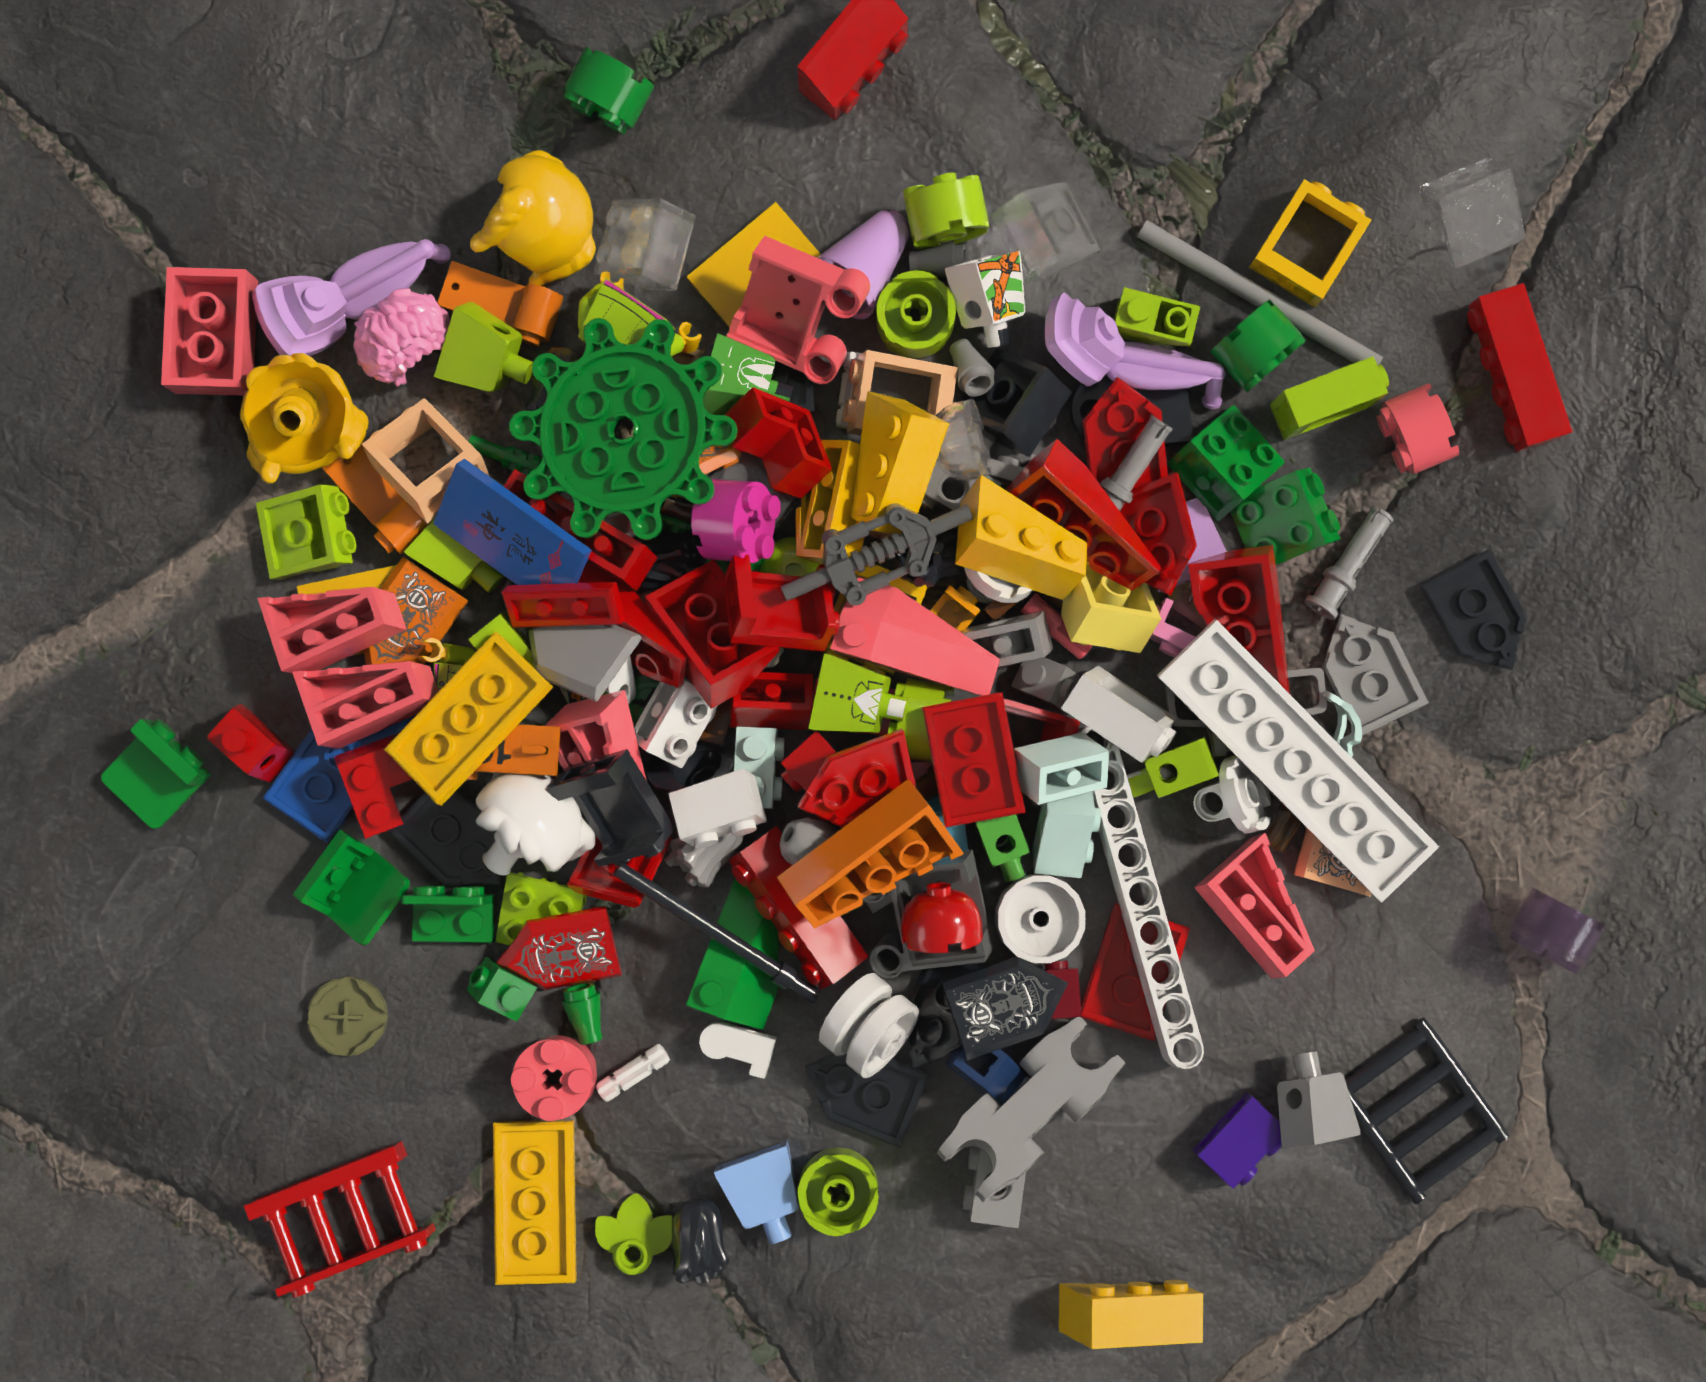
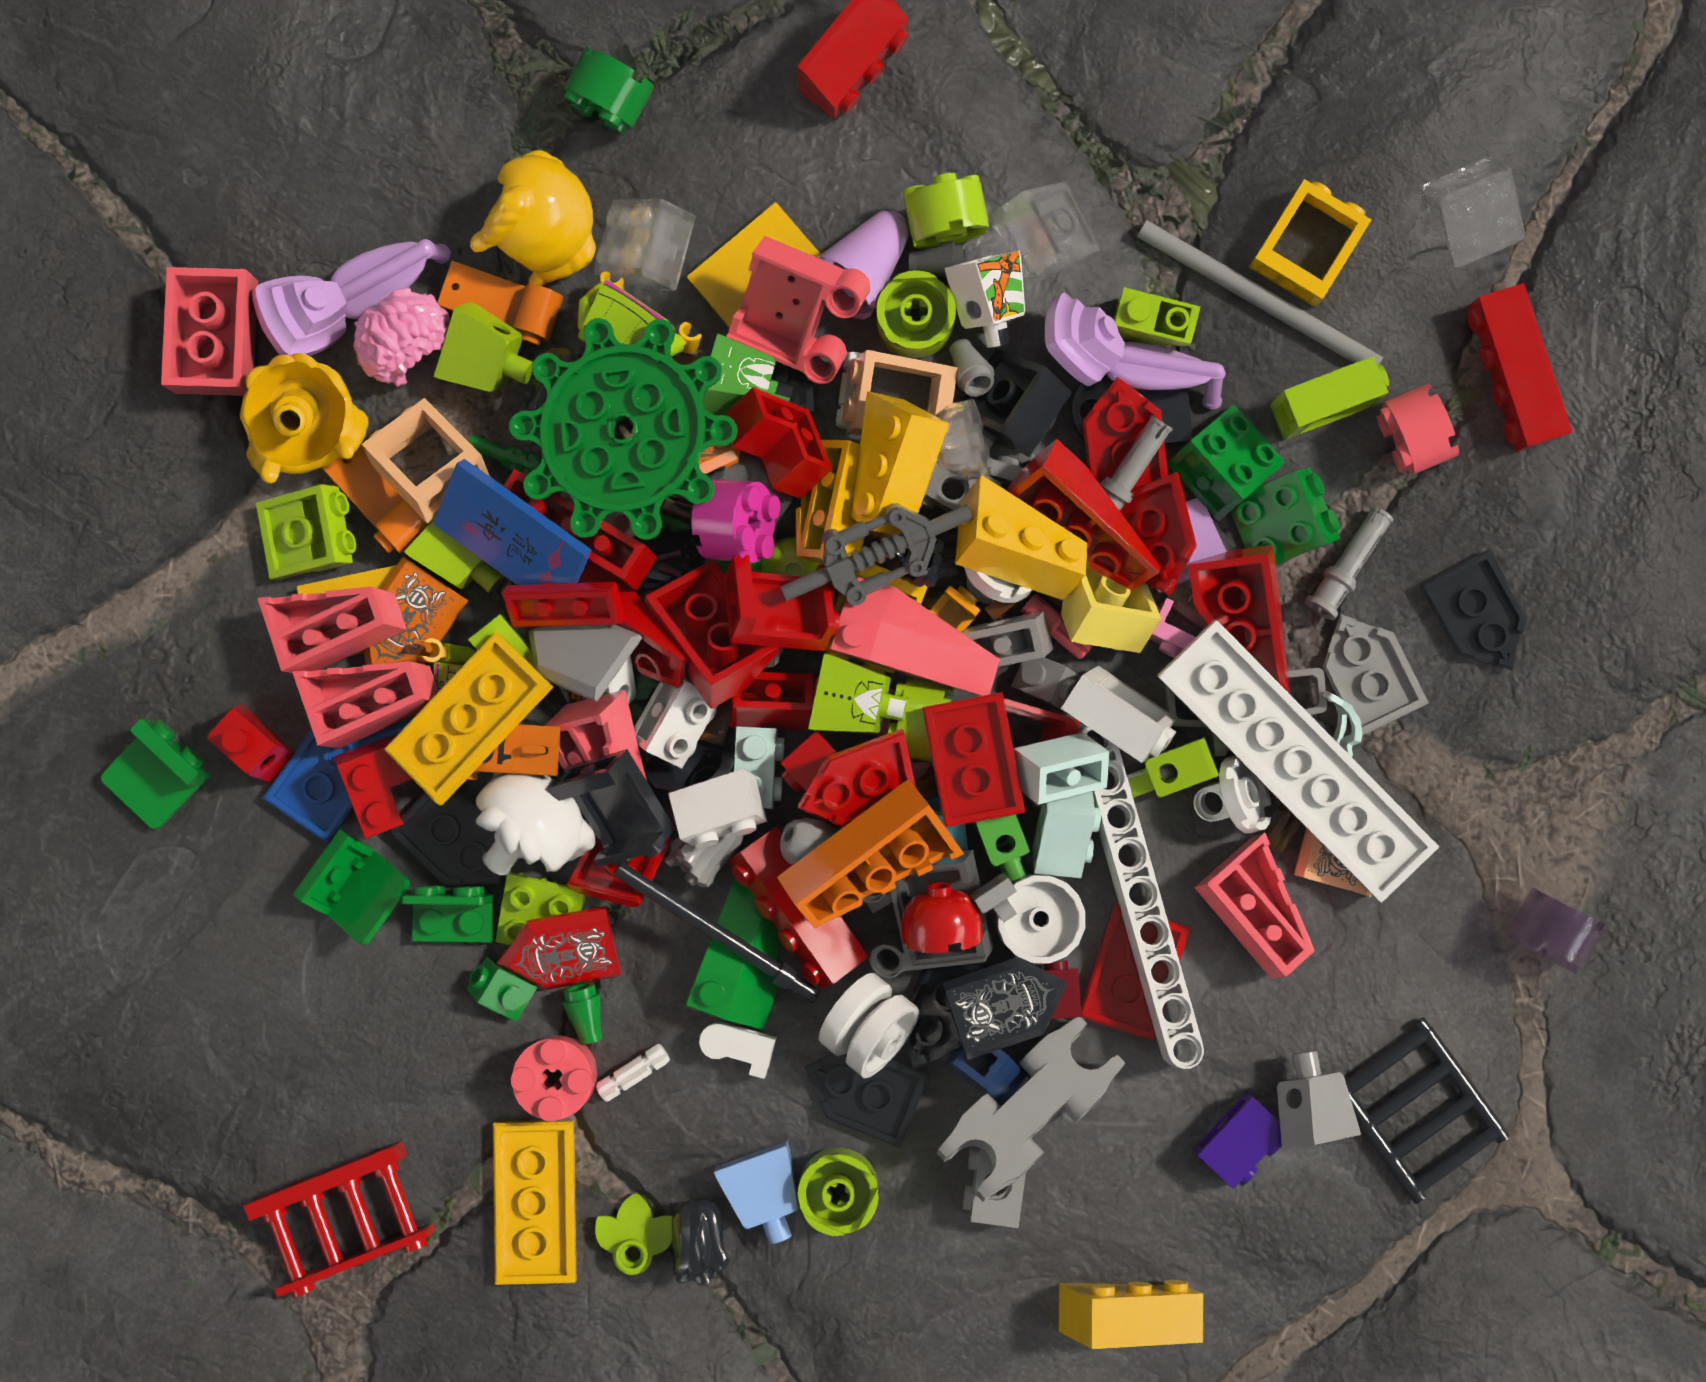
(347, 1016): olive tile -> none
(995, 895): none -> light grey tile
(1258, 345): green brick -> none

